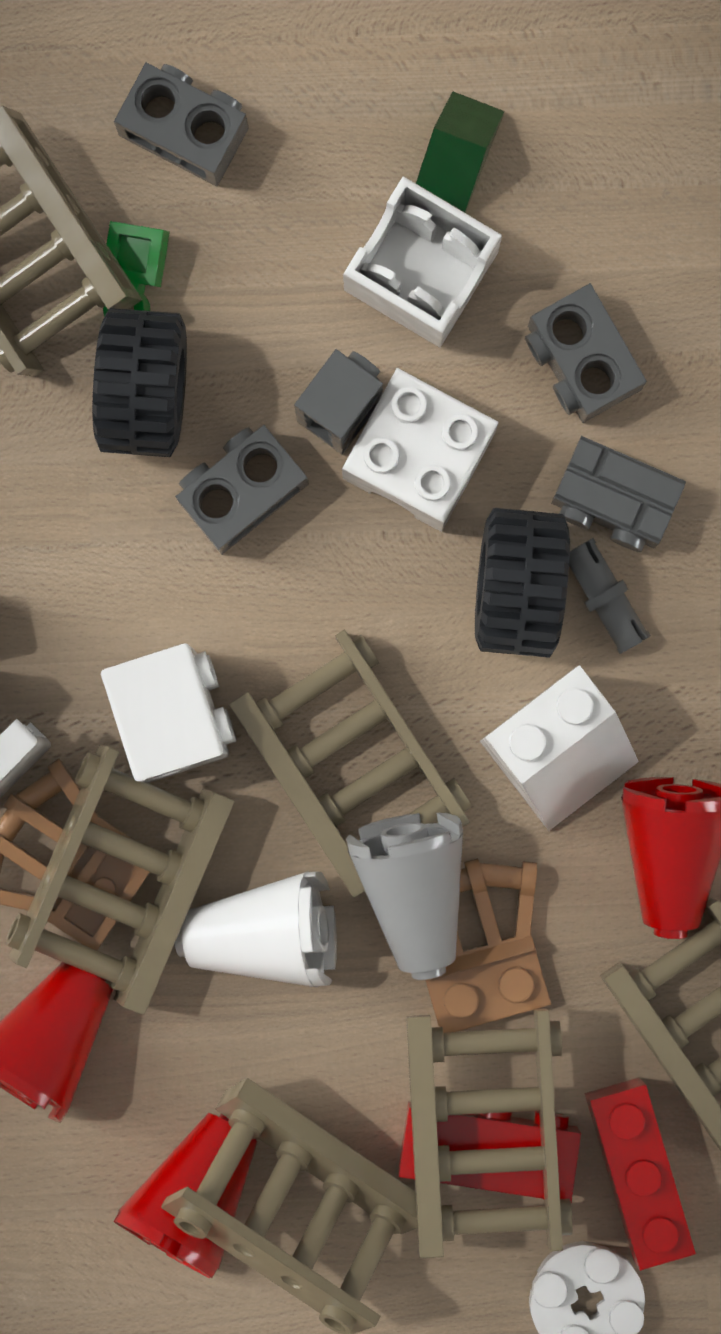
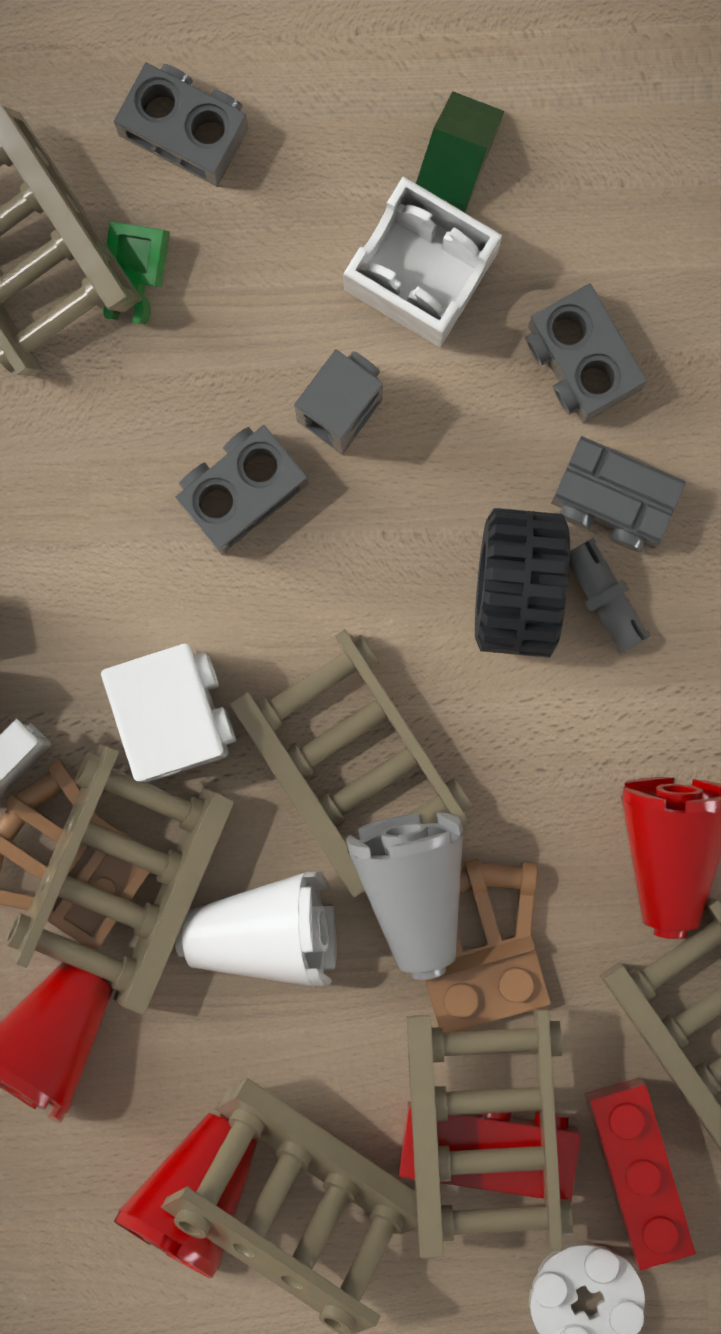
(139, 382): black tyre -> none
(419, 449): white piece -> none
(562, 747): white slope -> none

